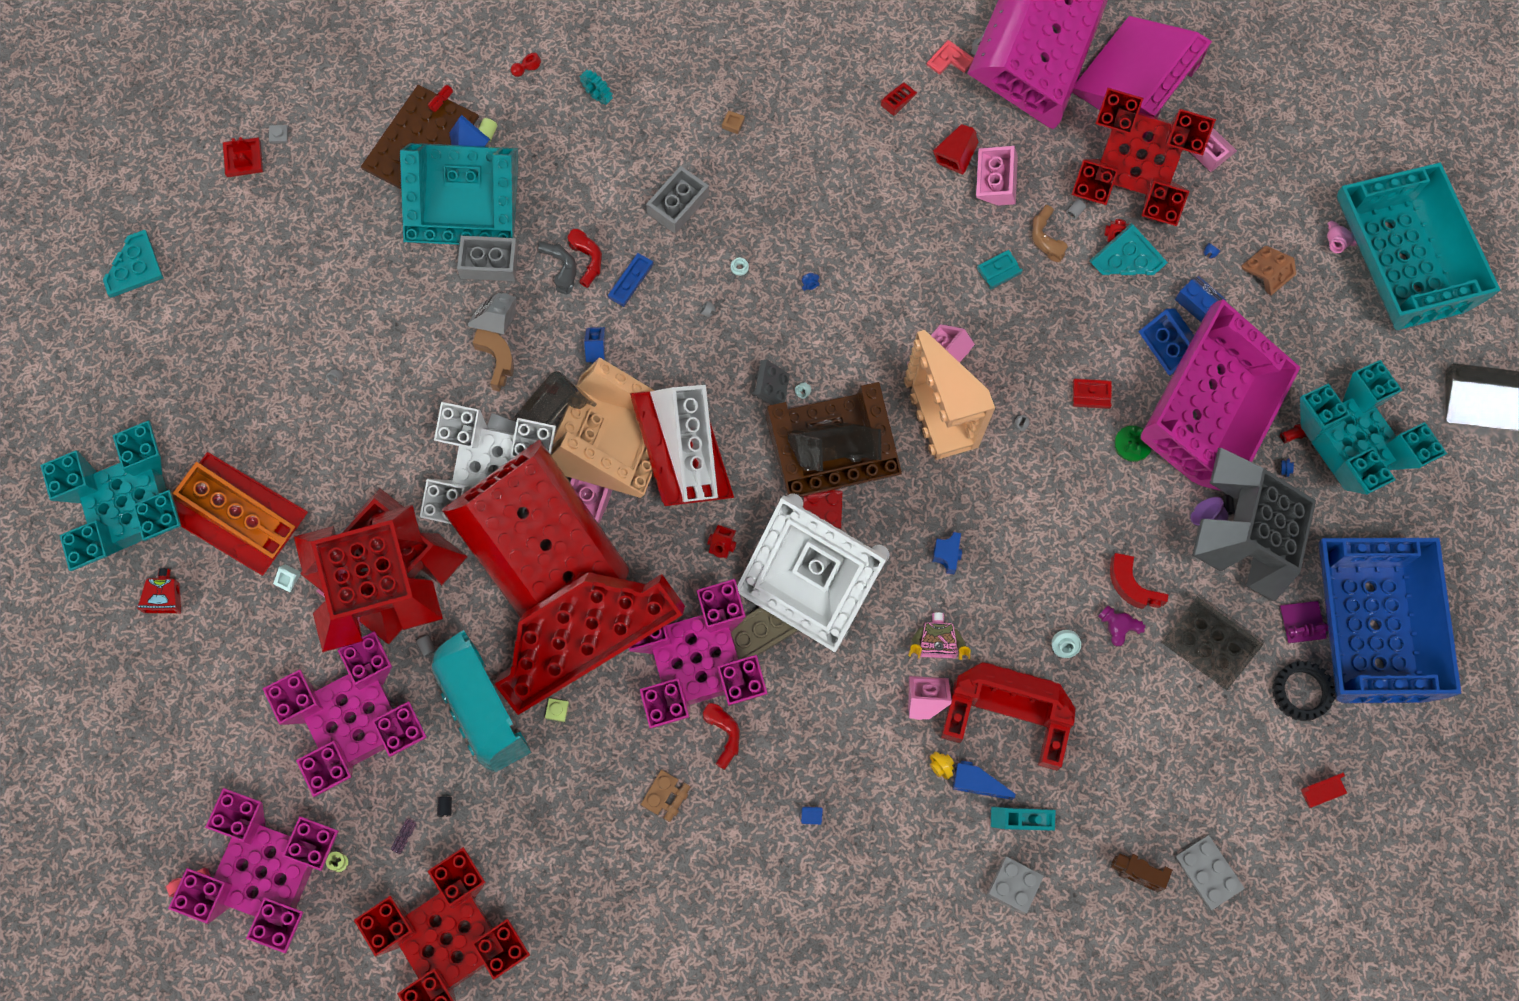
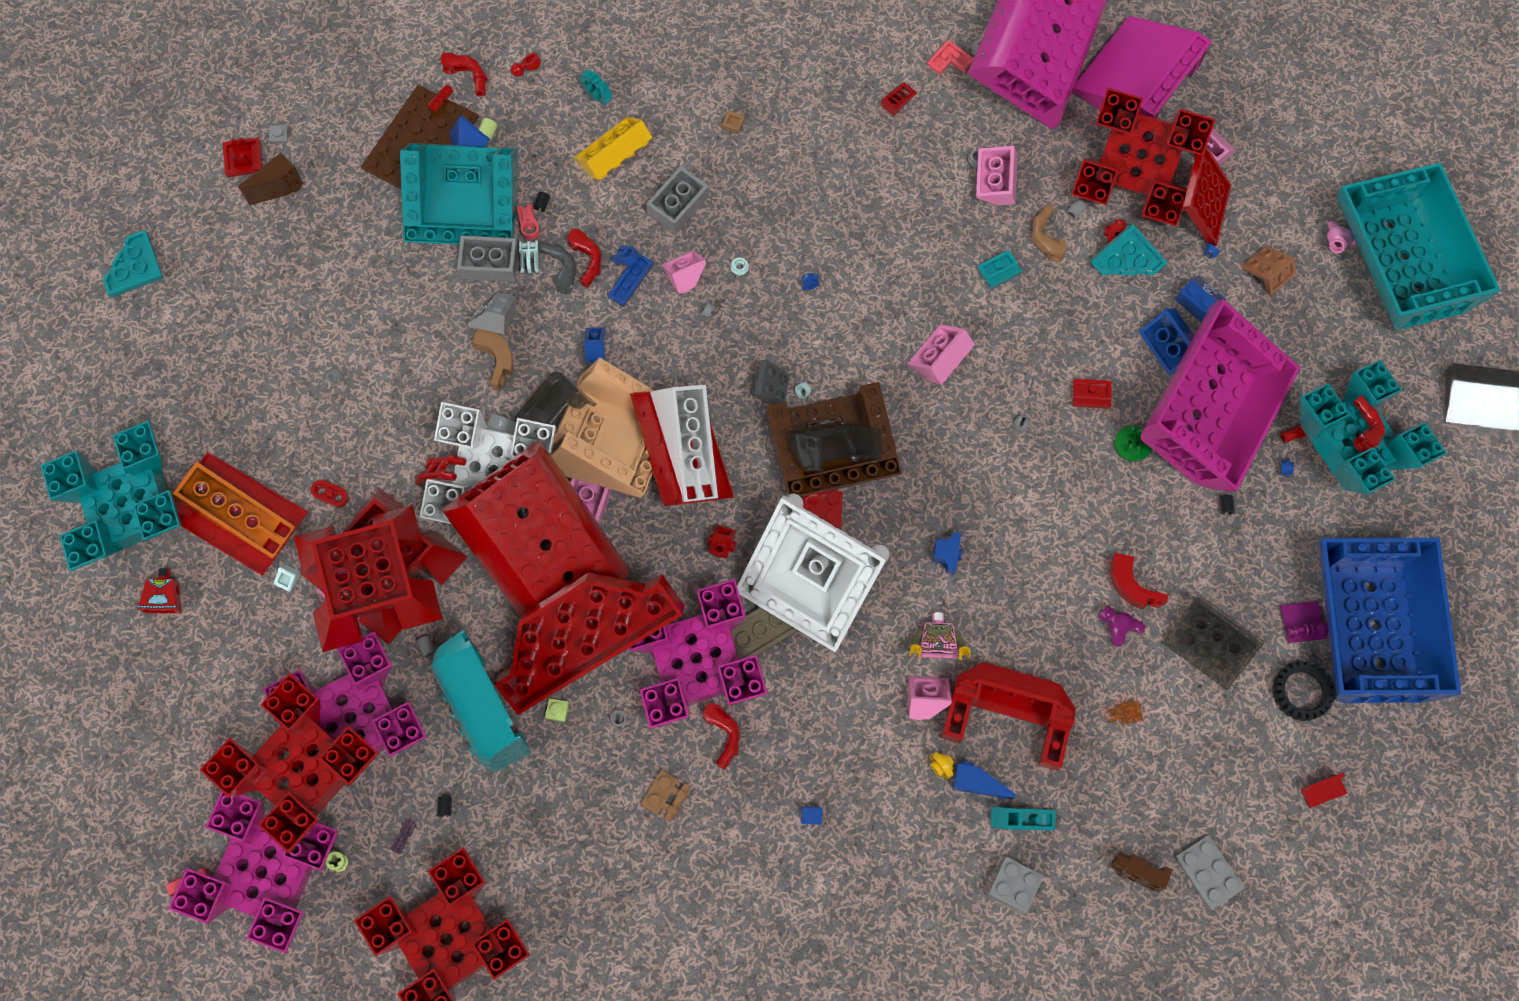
(271, 181): none -> reddish brown slope
(300, 733): none -> red slope
(330, 493): none -> red plate
(437, 467): none -> red piece
(454, 63): none -> red piece
(527, 220): none -> coral piece
(529, 254): none -> light aqua arm
(541, 201): none -> black hinge
(613, 147): none -> yellow slope
(622, 718): none -> light grey hinge
(625, 256): none -> blue plate
(684, 271): none -> bright pink slope
(948, 399): light nougat slope -> none
(957, 149): red slope -> none
(1066, 643): light aqua plate -> none
(1127, 712): none -> clear orange plate
(1207, 196): none -> red plate
(1210, 508): medium lavender hat -> none
(1268, 525): dark grey slope -> none
(1373, 436): none -> red piece

